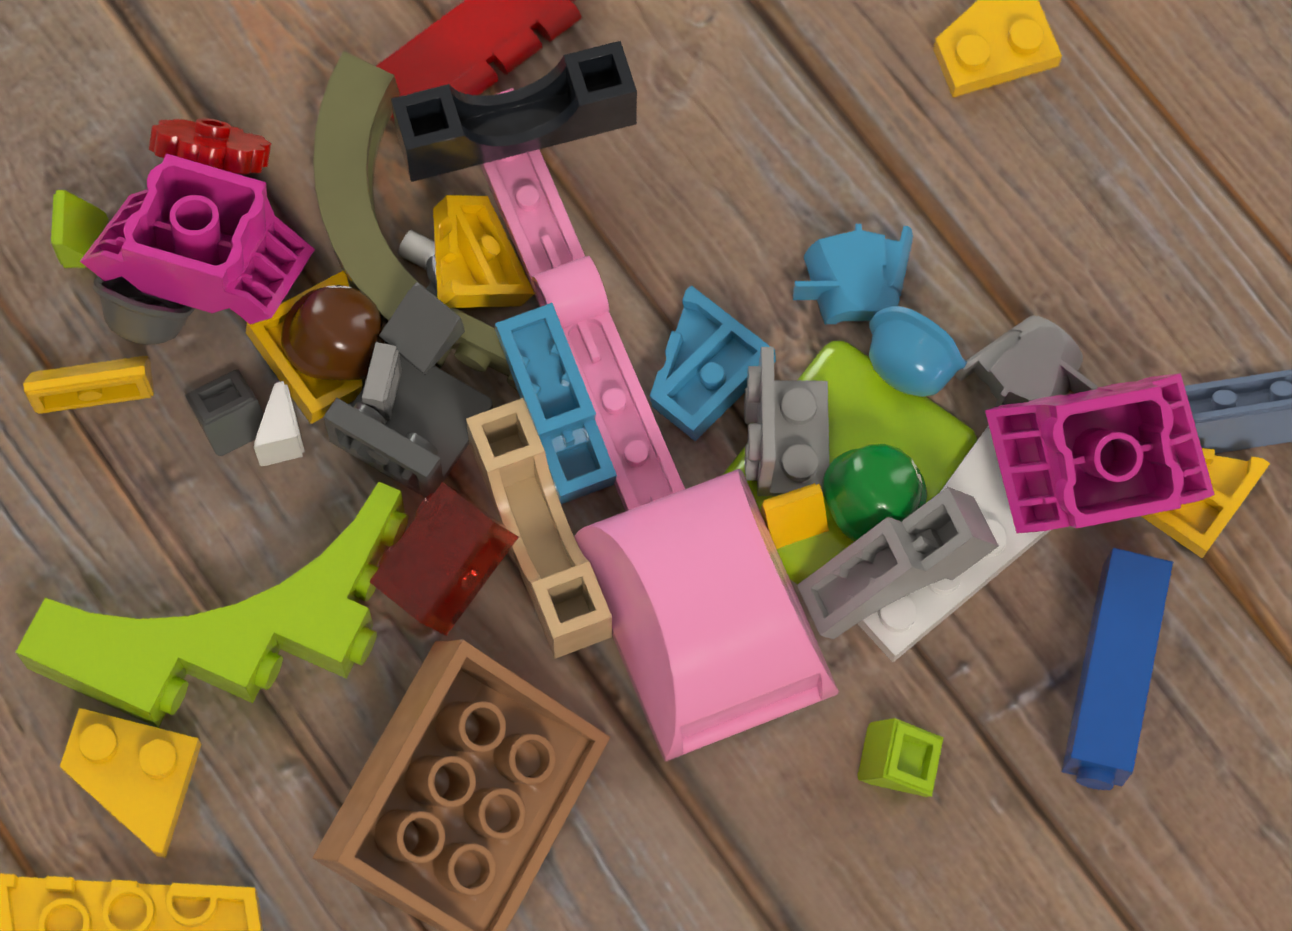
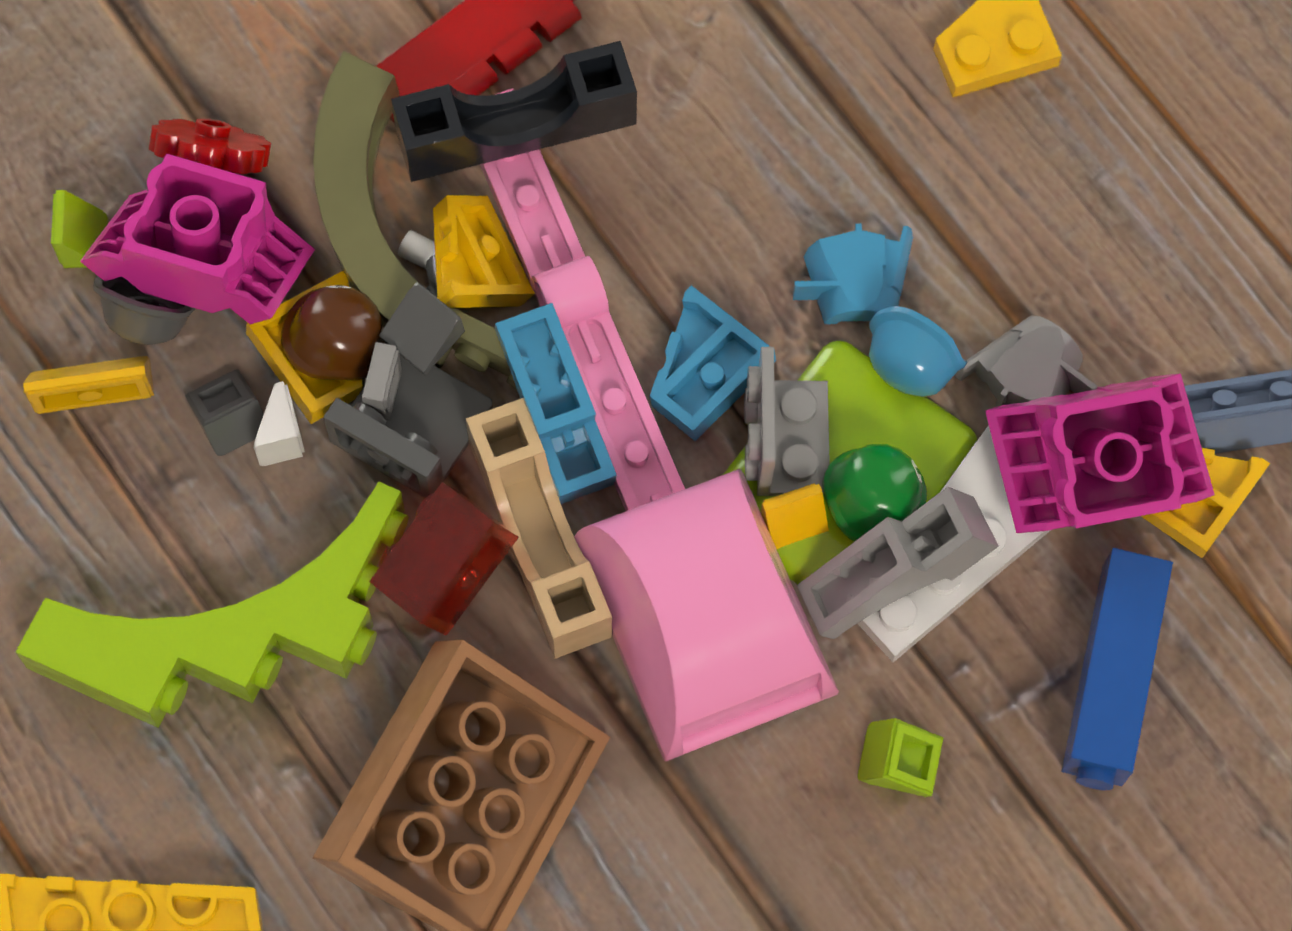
(132, 772): yellow wing -> none

